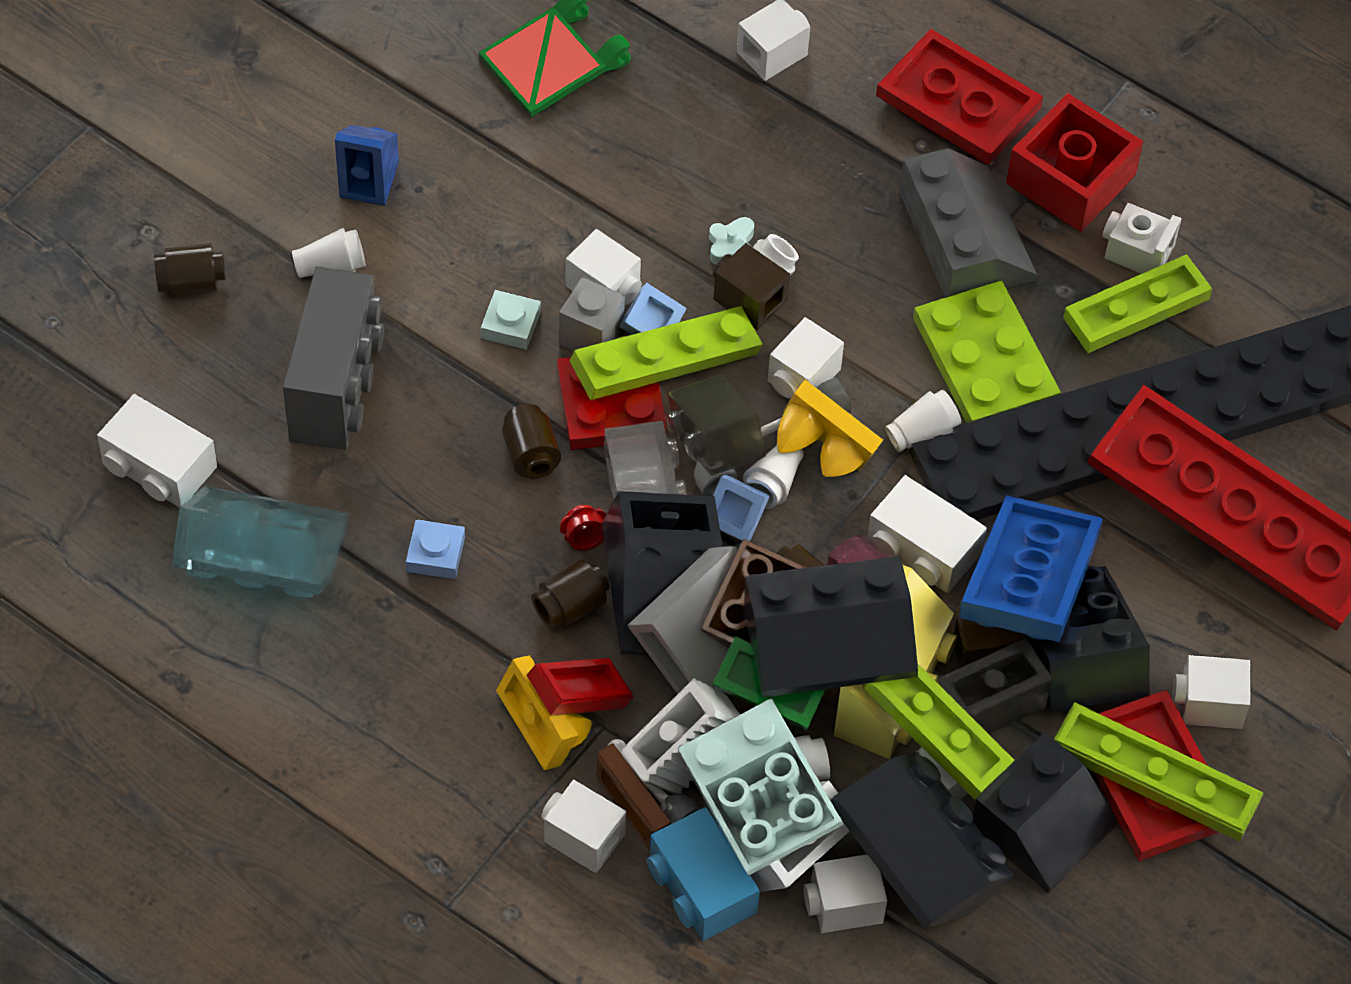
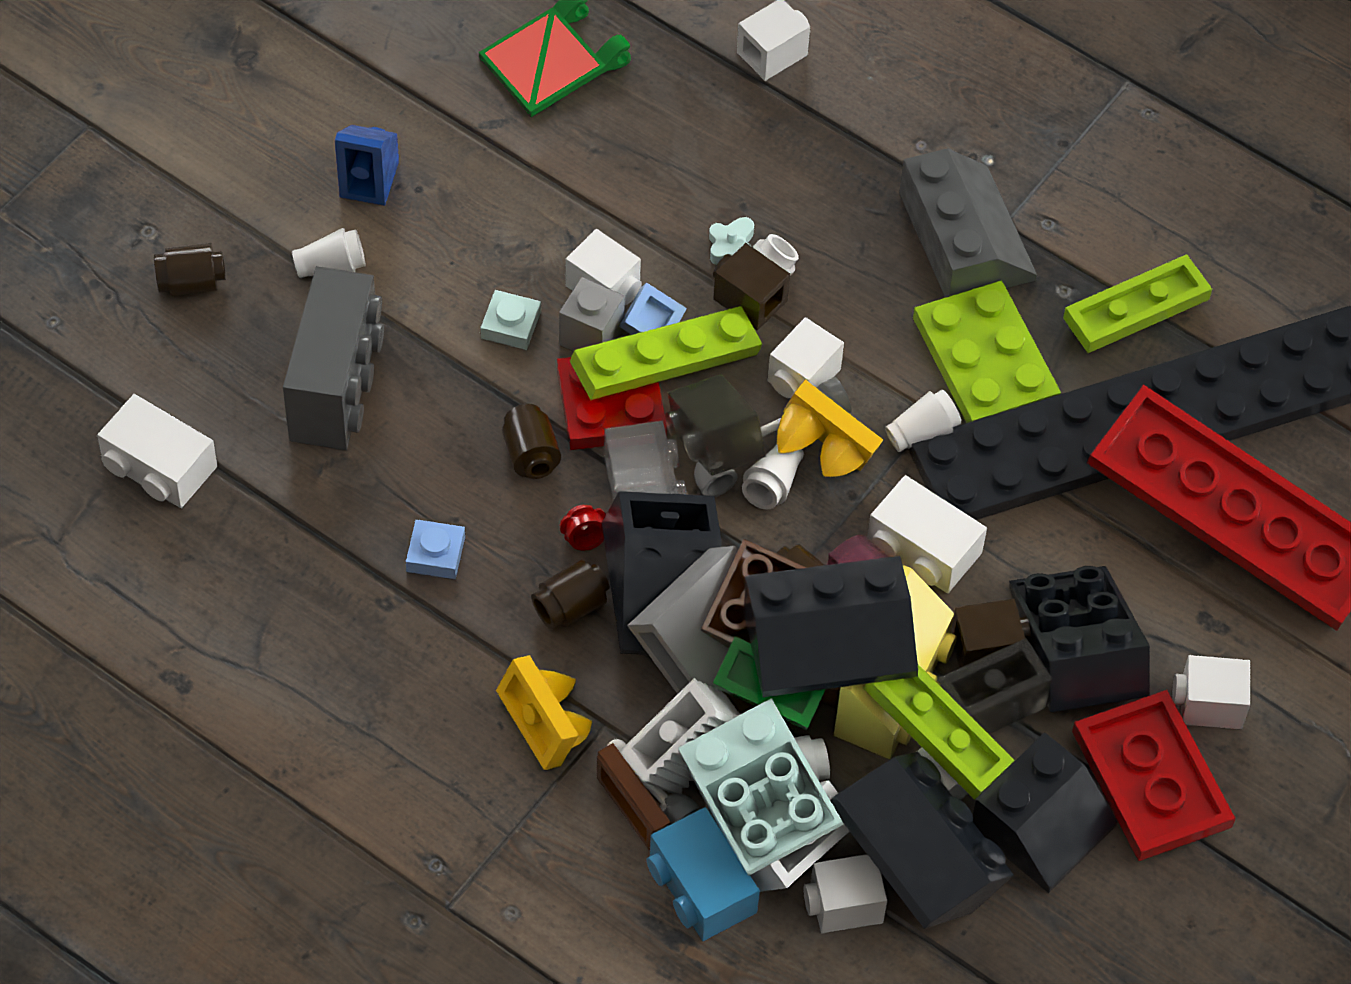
(259, 541): clear light blue slope -> none
(579, 686): red tile -> none
(583, 825): white brick -> none
(738, 507): light blue plate -> none
(959, 96): red plate -> none
(1031, 569): blue plate -> none
(1074, 162): red brick -> none
(1140, 238): white brick -> none
(1159, 772): lime tile -> none

